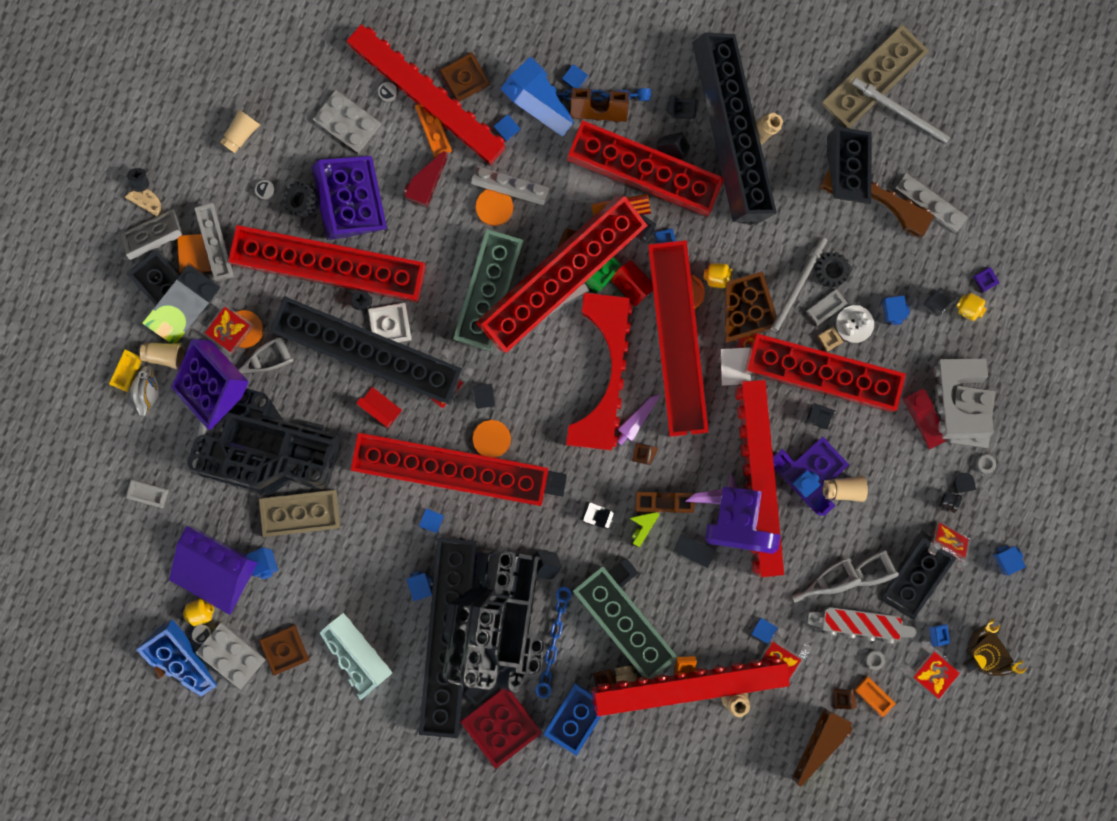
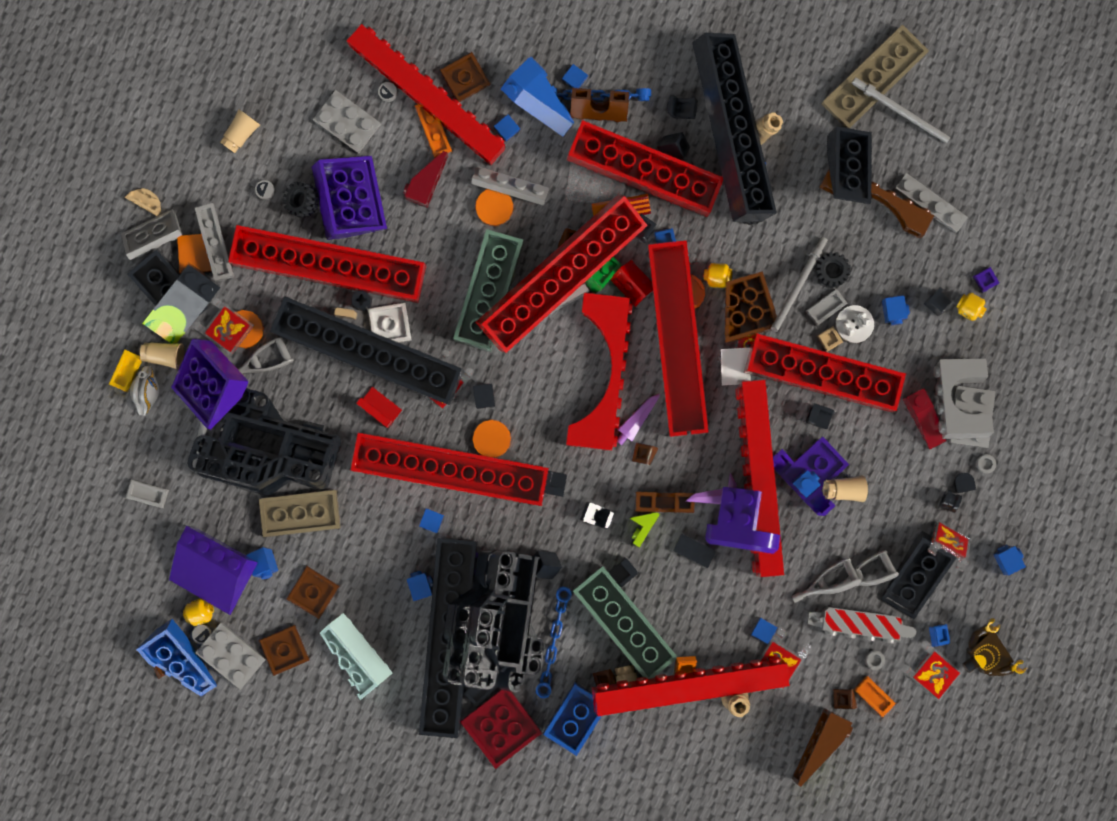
(138, 179): black wheel -> none
(313, 592): none -> reddish brown tile
(345, 313): none -> tan tile

